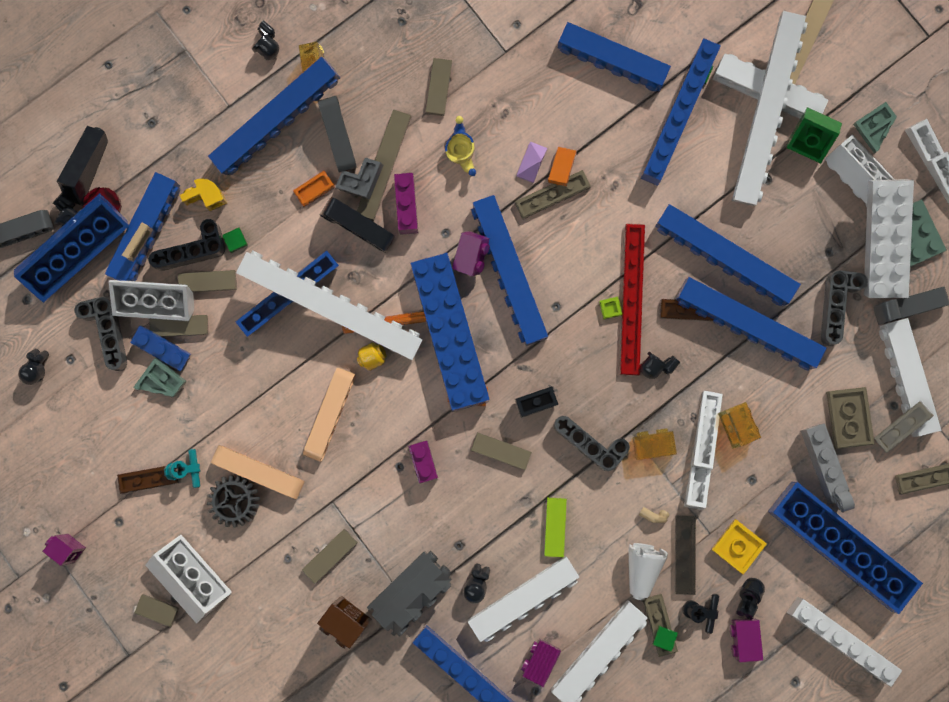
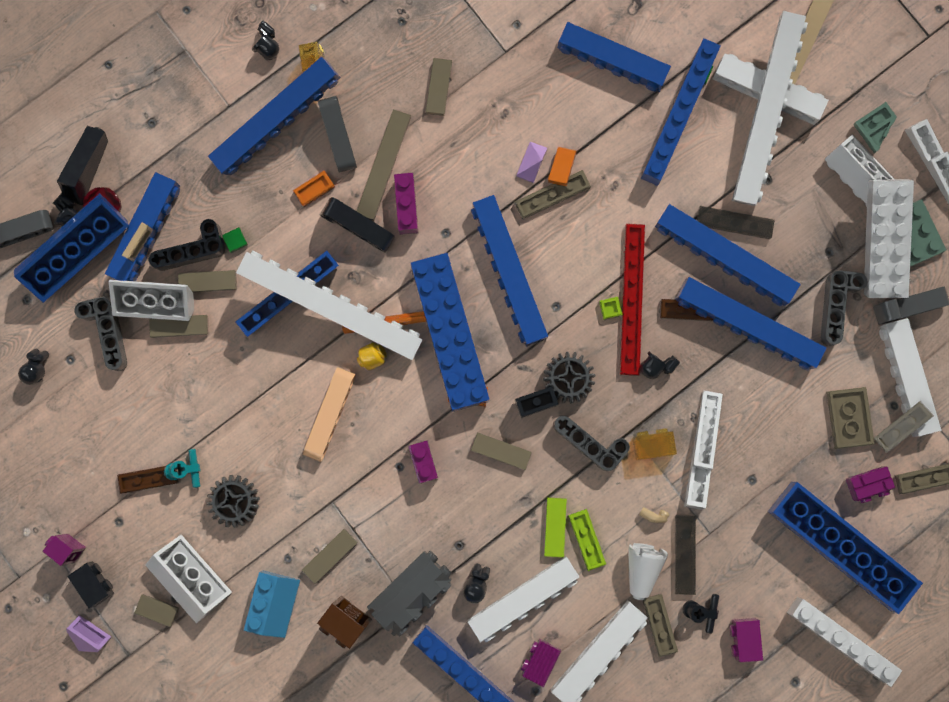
(86, 635): none -> lavender slope
(91, 584): none -> black brick
(160, 348): blue plate -> none
(160, 379): sand green wing -> none
(205, 190): yellow brick -> none
(257, 472): light nougat beam -> none
(272, 604): none -> dark azure slope
(364, 182): dark grey plate -> none
(461, 147): light yellow piece -> none
(471, 253): magenta brick -> none
(568, 360): none -> dark grey gear
(587, 539): none -> lime tile
(665, 638): green tile -> none
(736, 222): none -> clear smoke tile
(738, 546): yellow plate -> none
(739, 425): clear yellow brick -> none
(751, 595): black piece -> none
(814, 135): green brick -> none
(827, 467): light grey hinge -> none
(870, 483): none -> magenta brick

